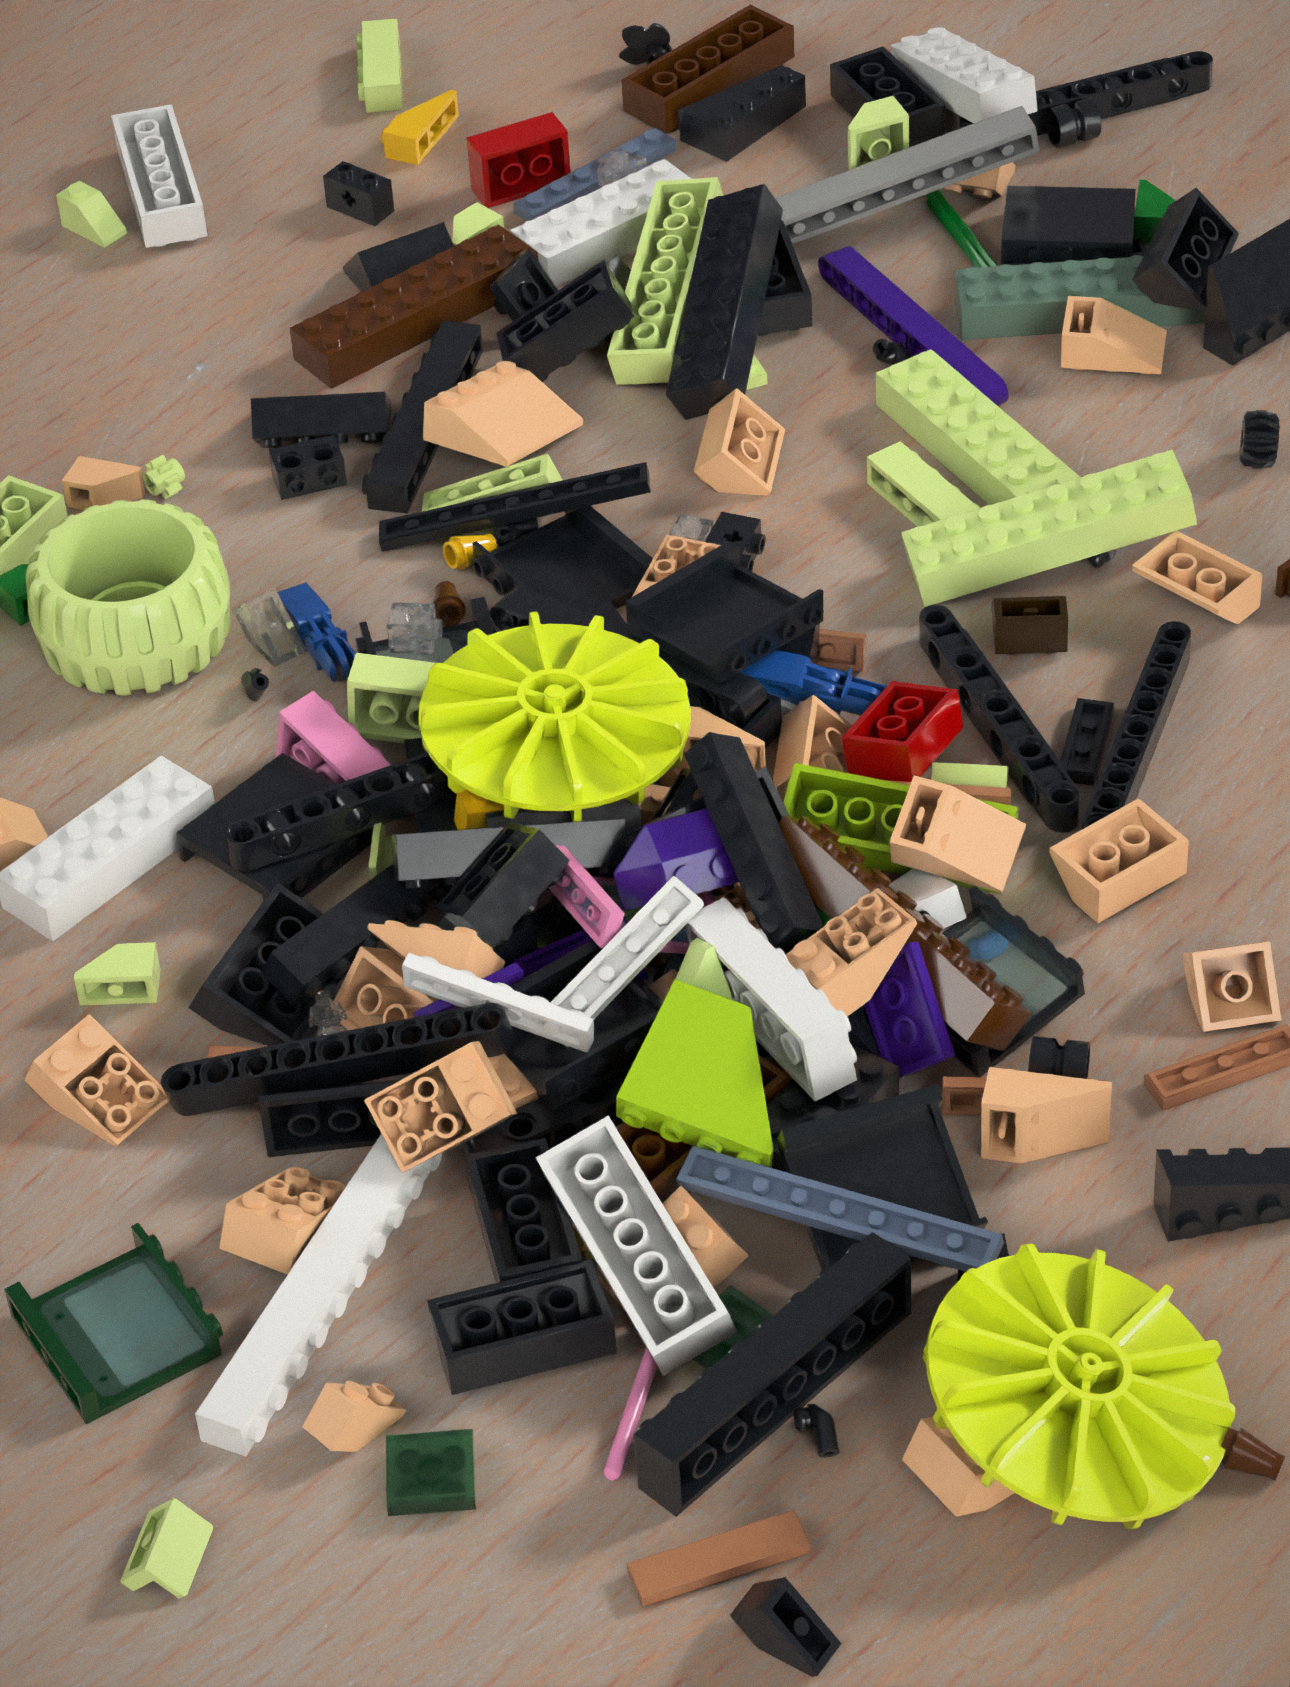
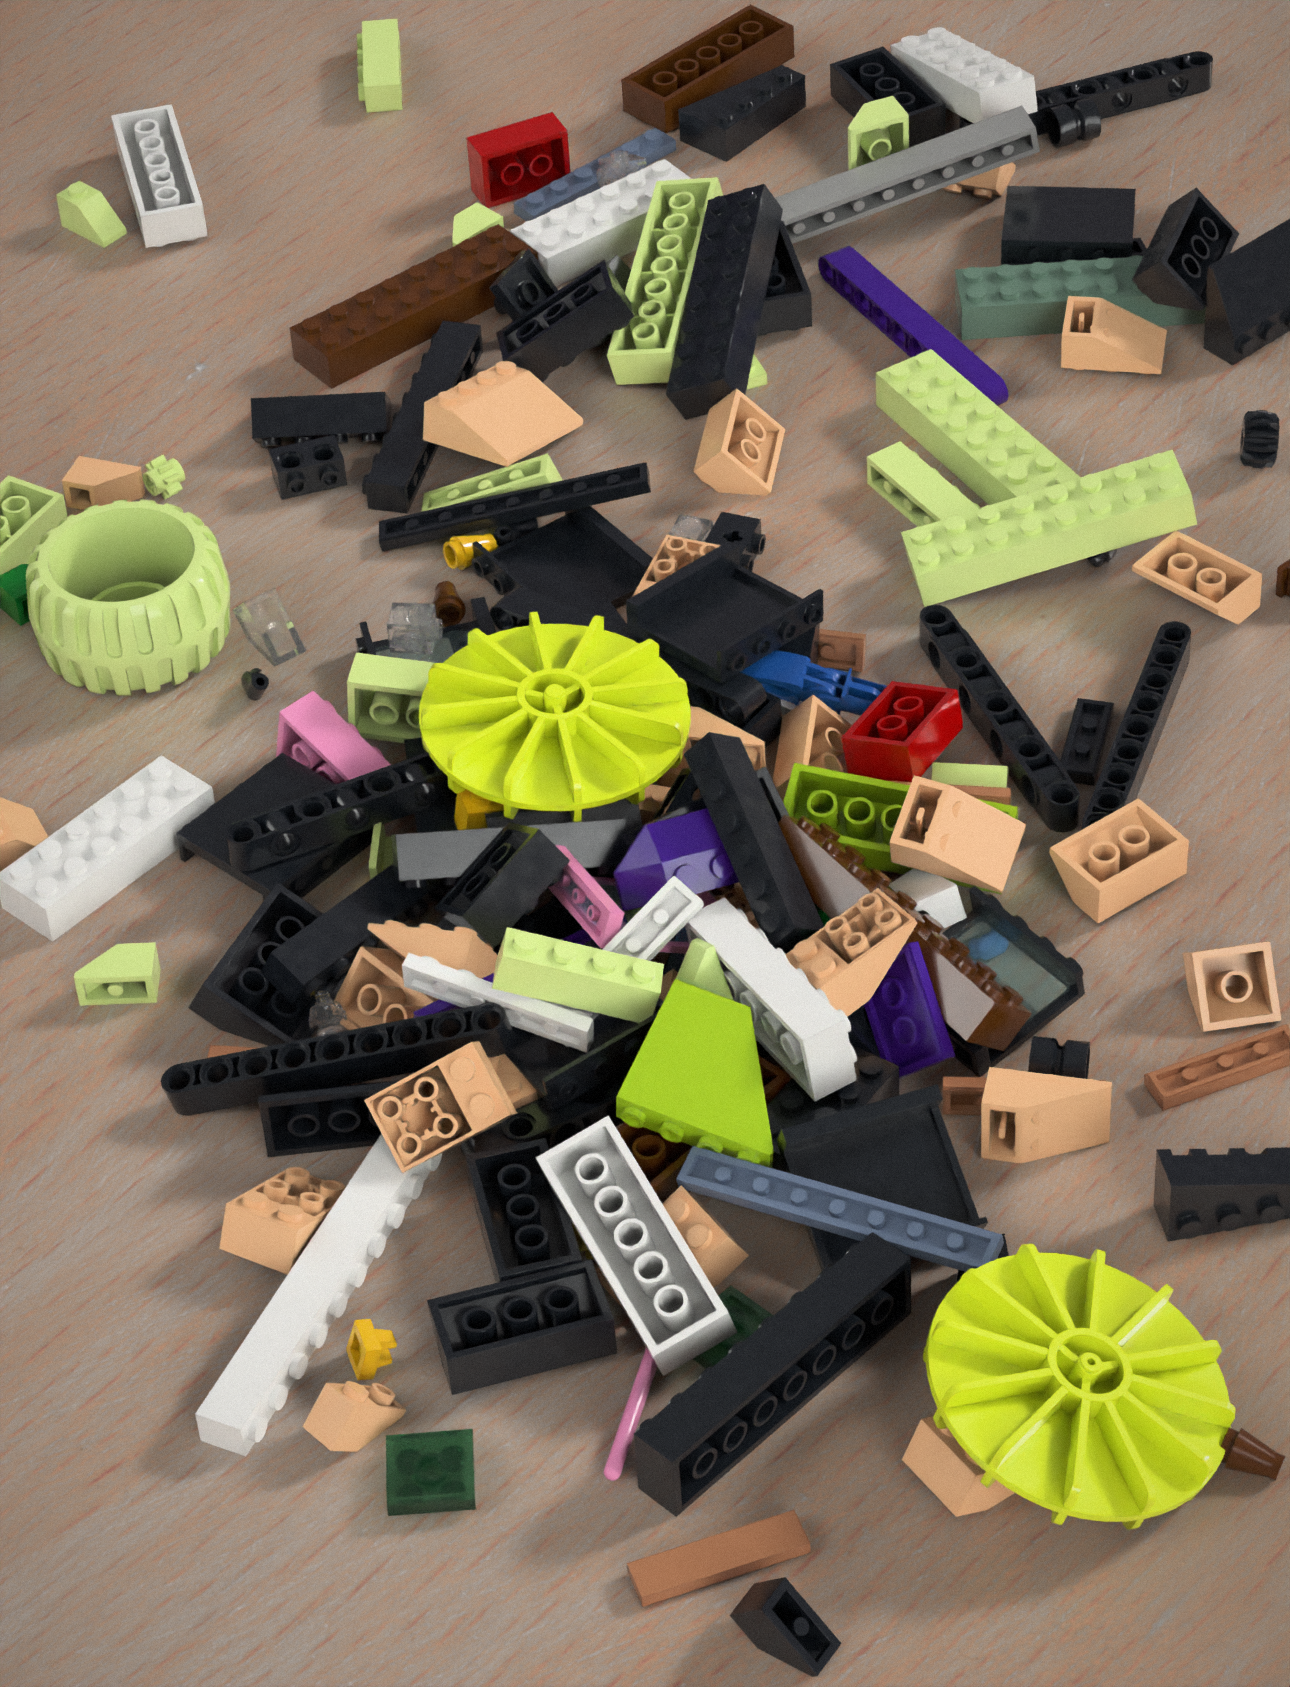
(96, 1083): light nougat slope -> none
(118, 1328): panel -> none
(168, 1549): yellowish green panel -> none
(317, 632): blue arm -> none
(358, 193): black brick -> none
(369, 1348): none -> yellow tile
(395, 256): black slope -> none
(418, 129): yellow slope -> none
(577, 976): none -> yellowish green brick
(644, 44): black plate -> none
(821, 1425): black arm -> none
(890, 352): black arm -> none
(959, 230): green axle -> none
(1030, 624): dark brown slope -> none
(1149, 210): green slope -> none

